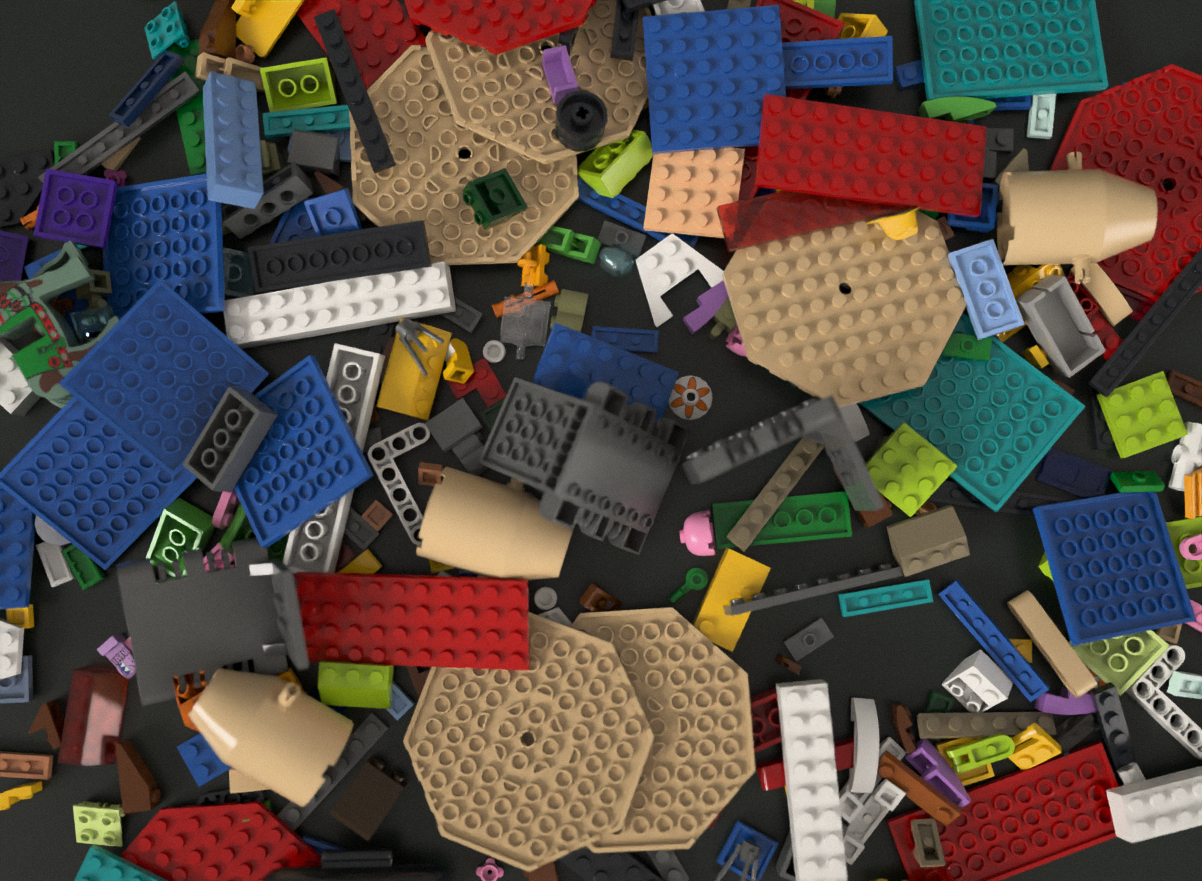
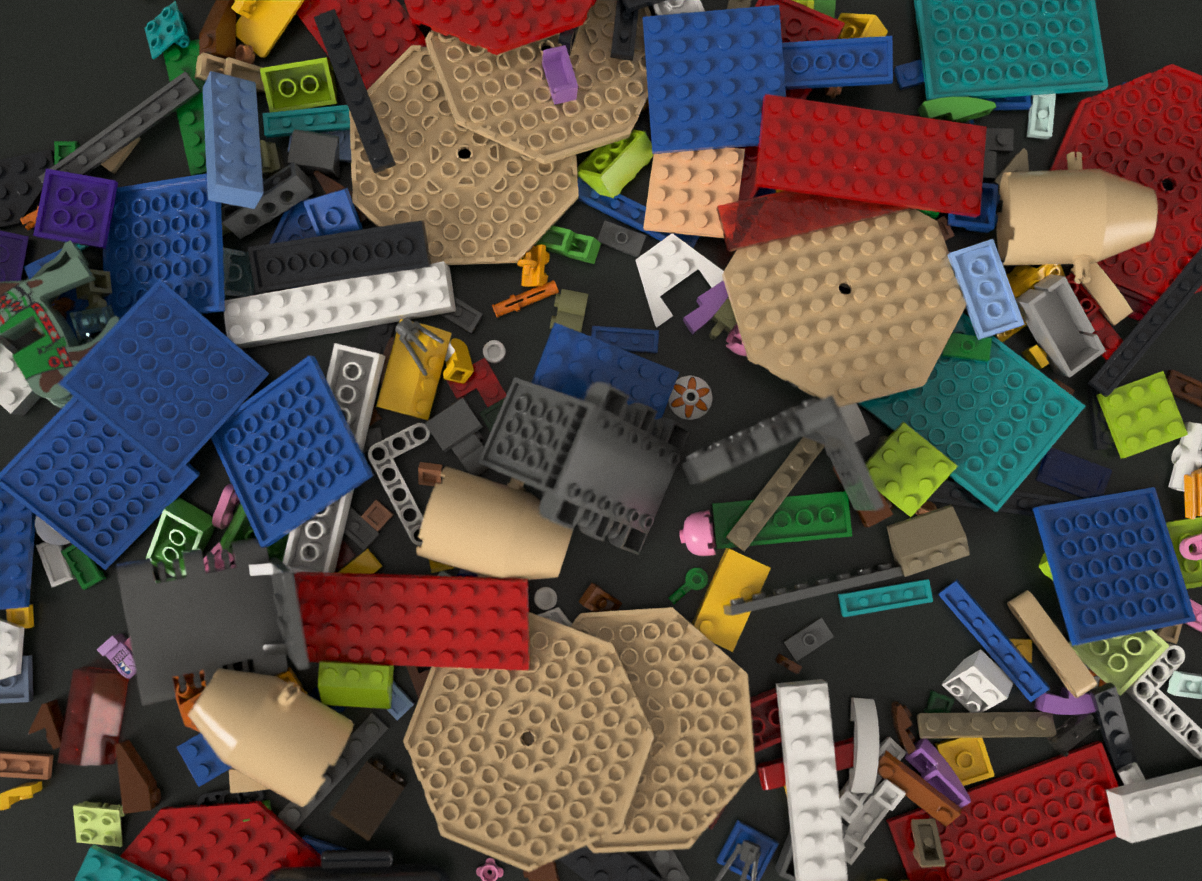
(120, 176): magenta plate -> none
(146, 88): dark blue plate -> none
(229, 439): dark grey brick -> none
(493, 198): dark green plate -> none
(524, 321): clear plate -> none
(580, 120): black wheel -> none
(616, 260): clear light blue head -> none
(899, 226): yellow piece -> none
(981, 752): lime plate -> none
(1035, 750): yellow plate -> none
(1137, 481): green plate -> none

